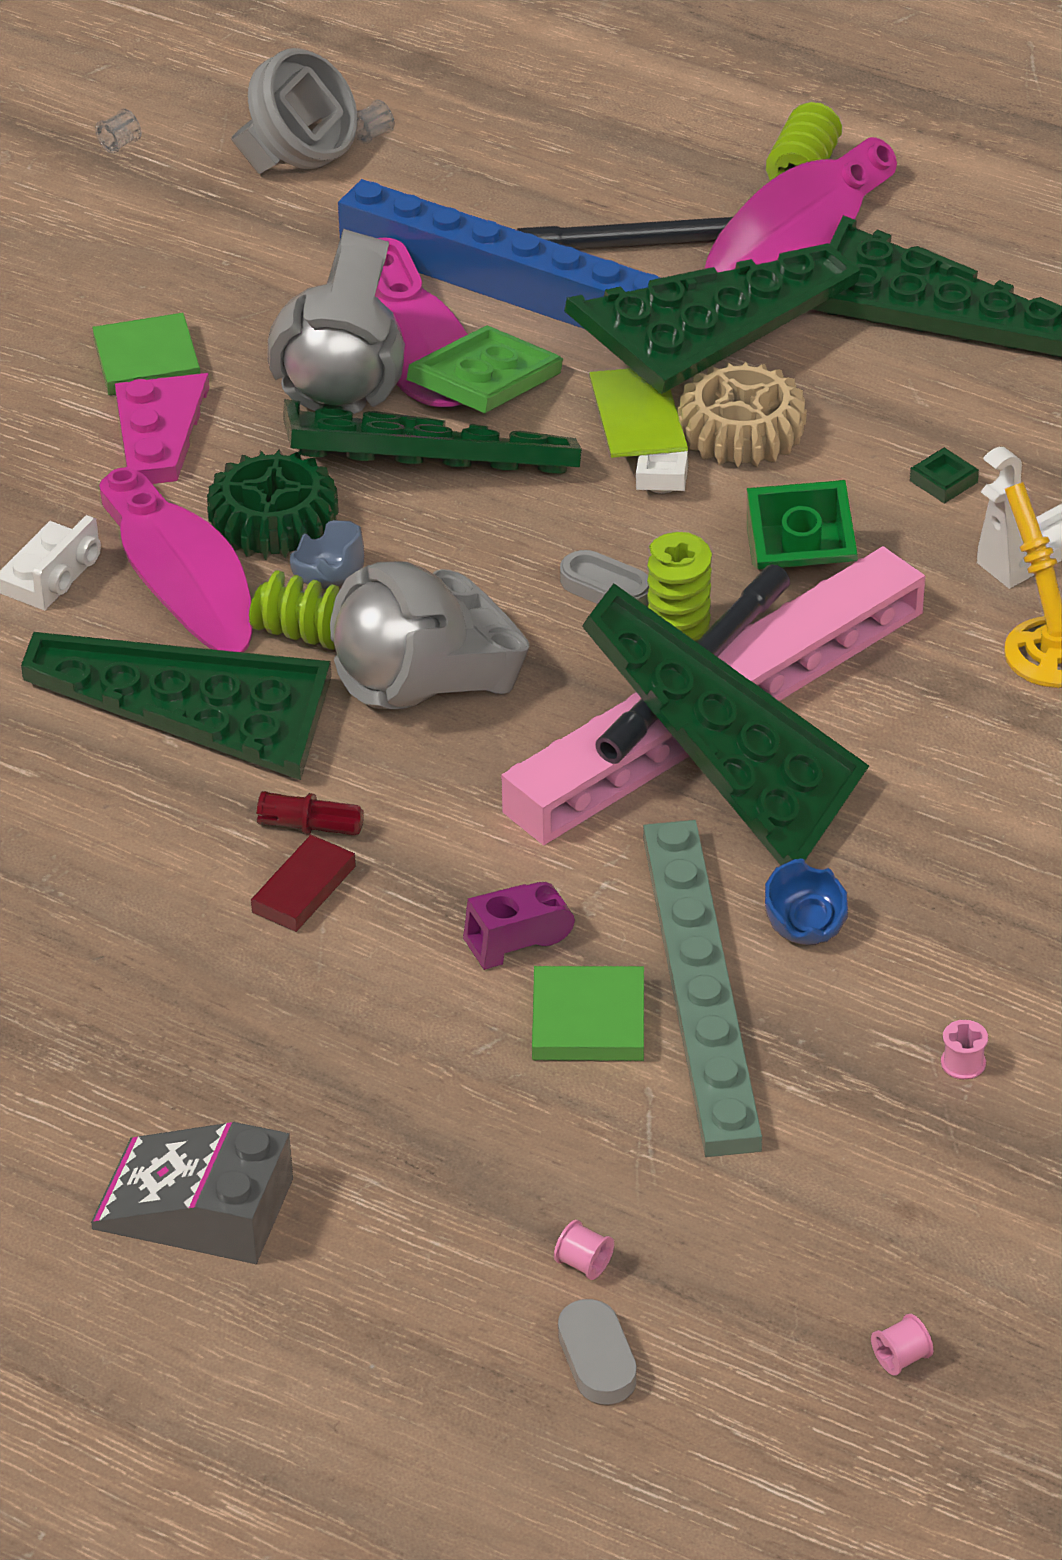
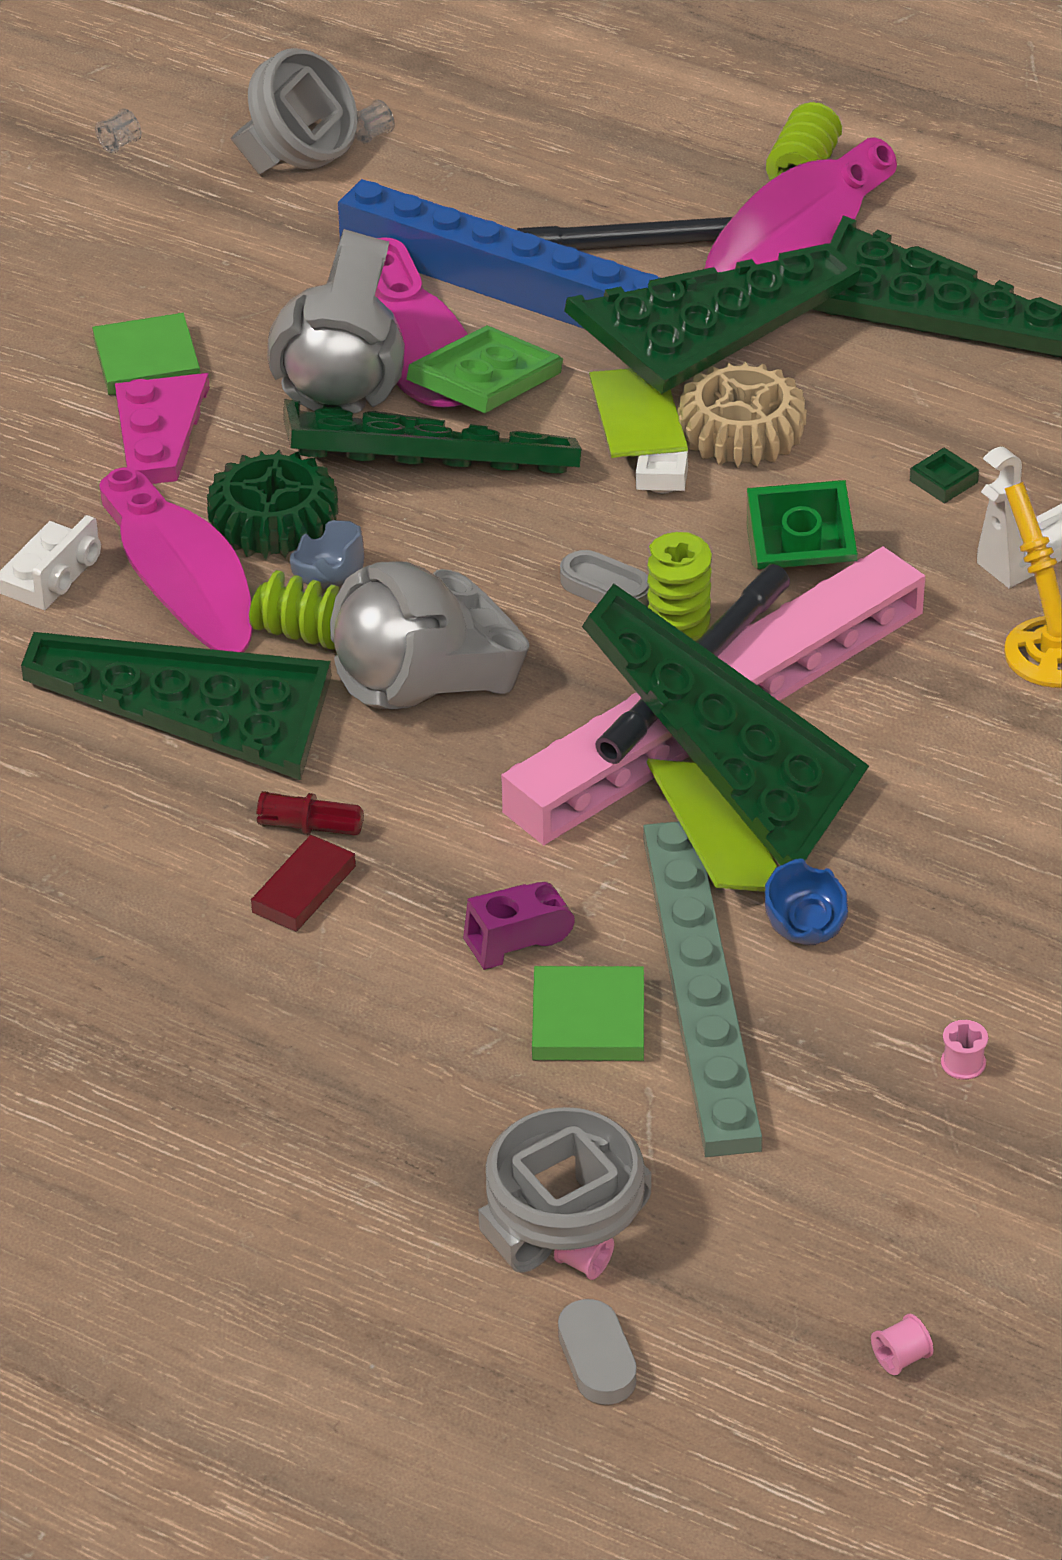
(200, 1189): dark grey slope -> none
(521, 1213): none -> light grey piece
(715, 830): none -> lime piece

